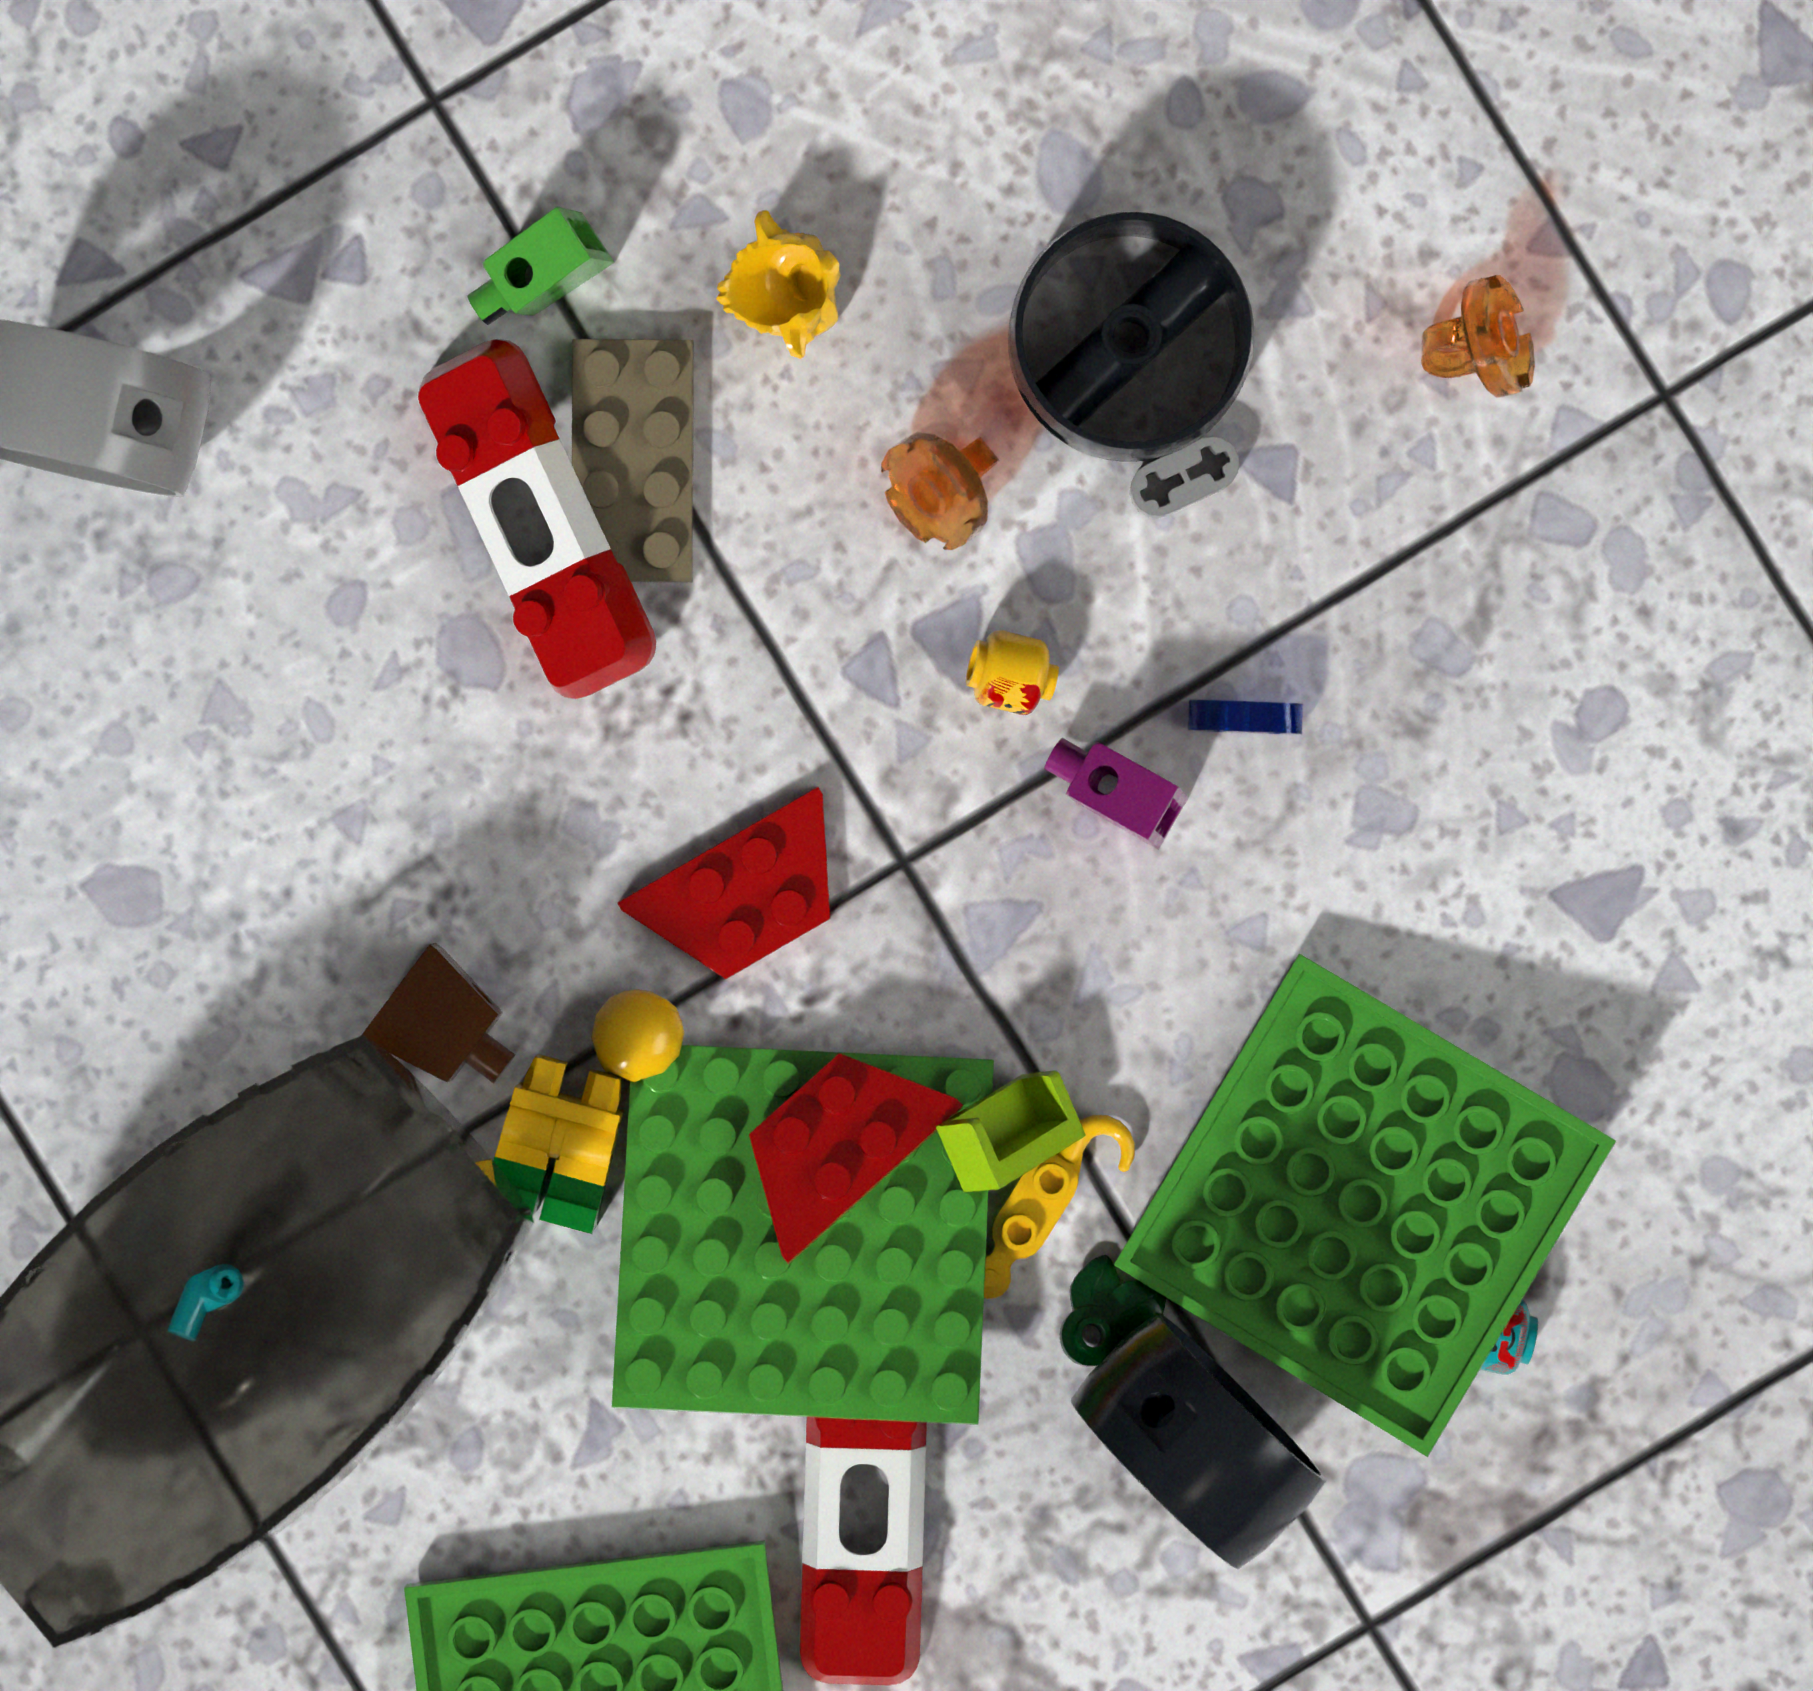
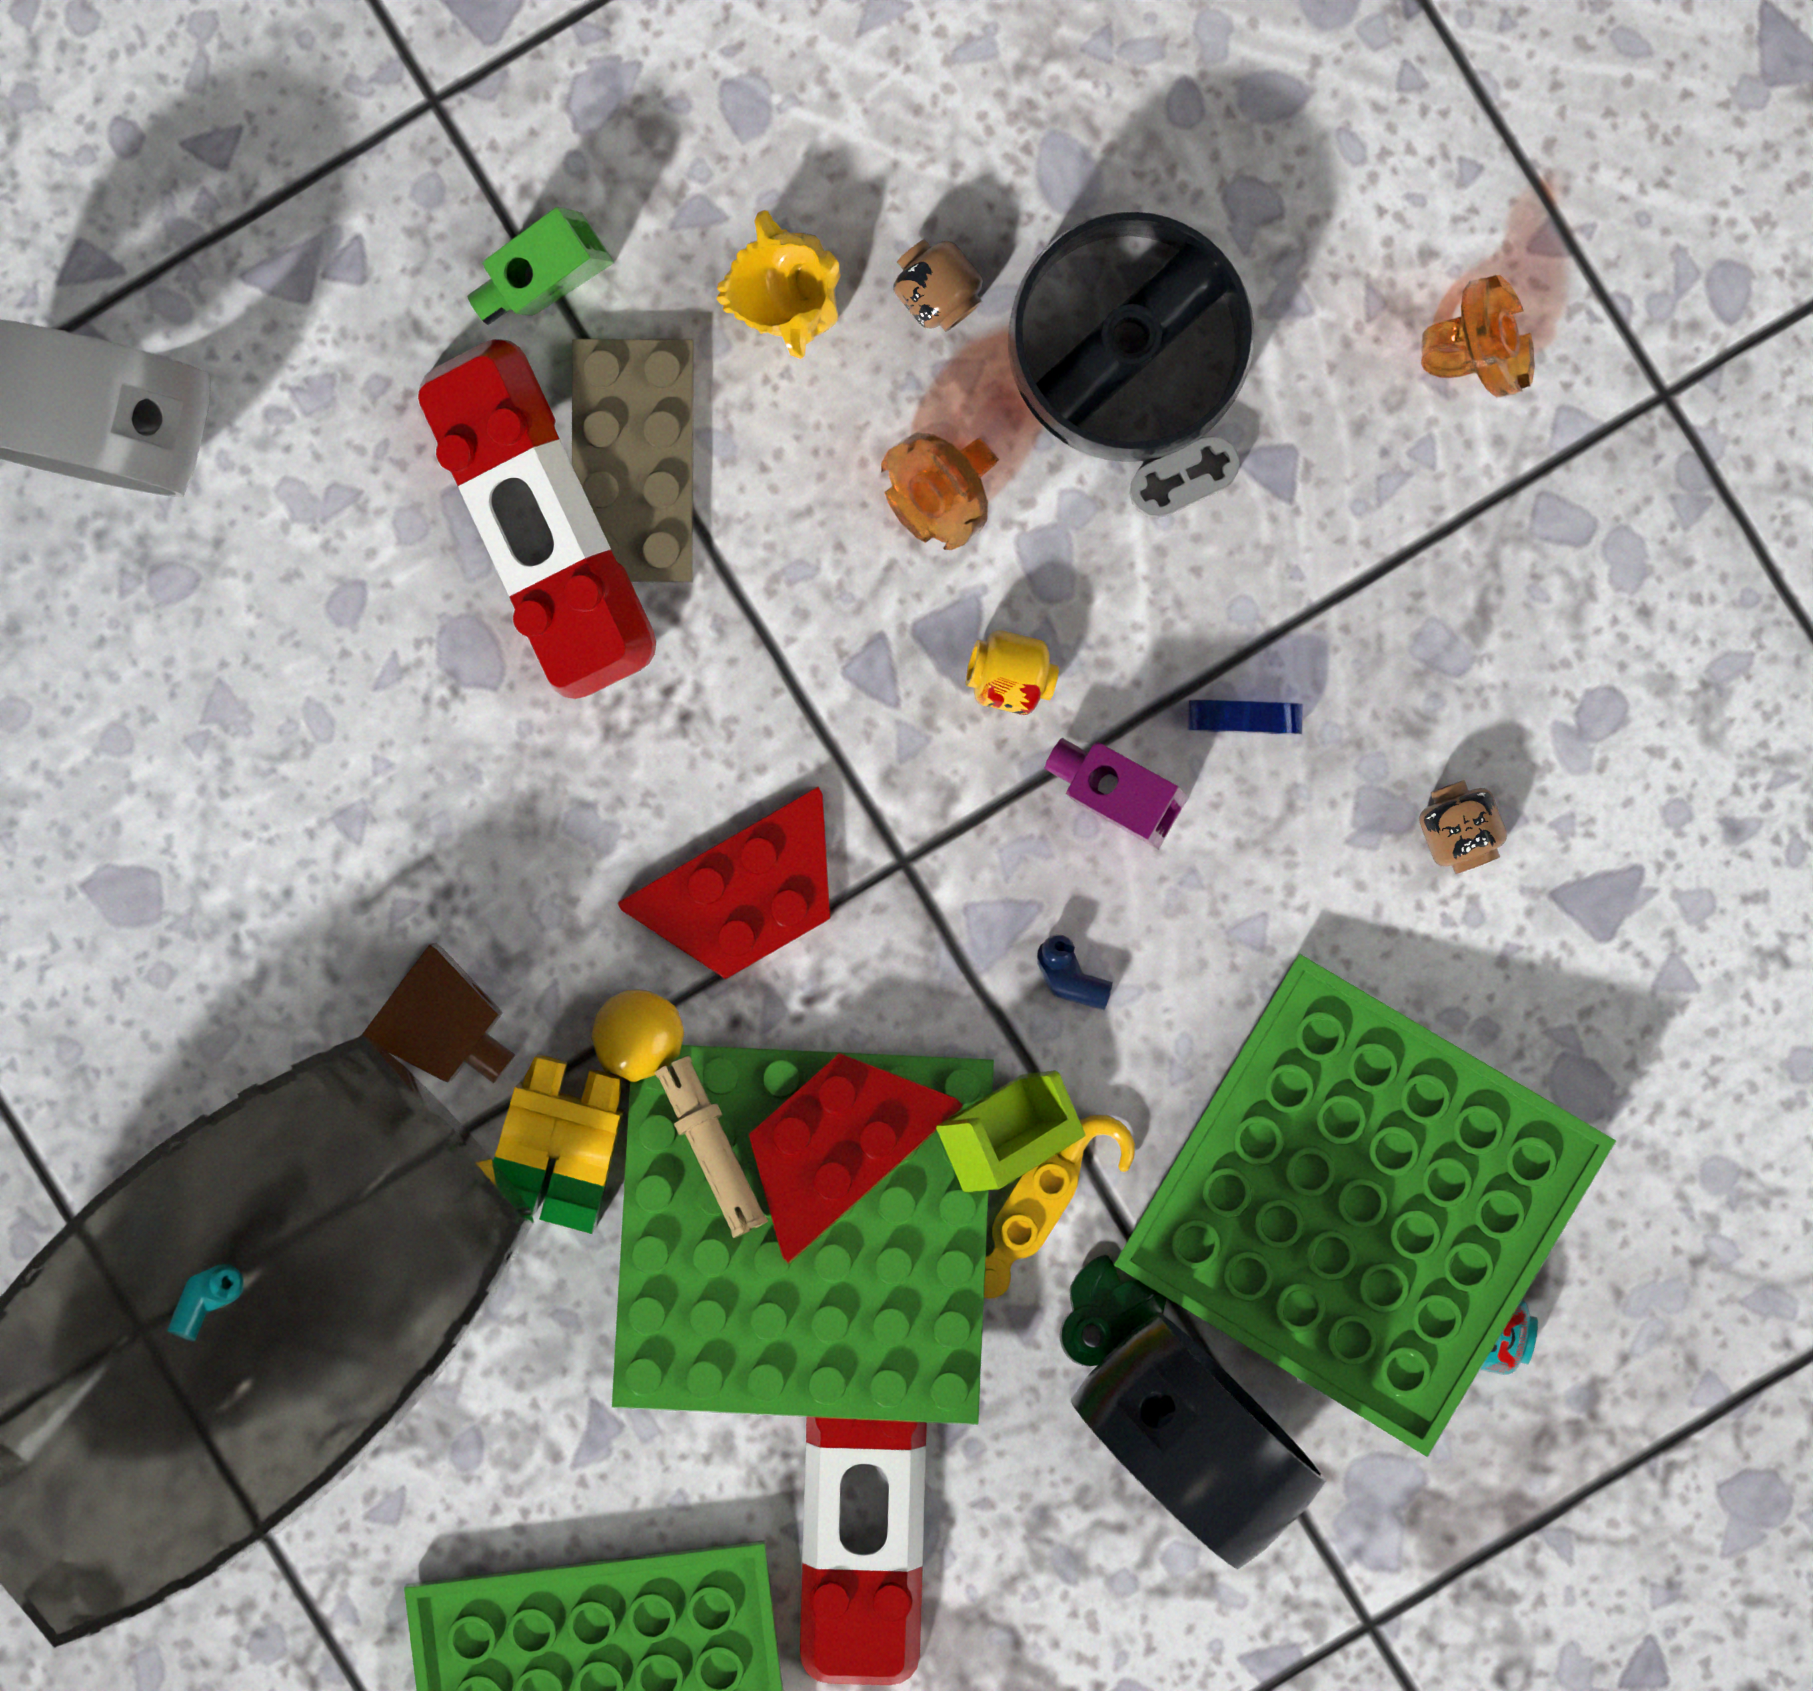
(710, 1144): none -> tan pin
(938, 284): none -> medium nougat head
(1065, 977): none -> dark blue arm
(1463, 827): none -> medium nougat head

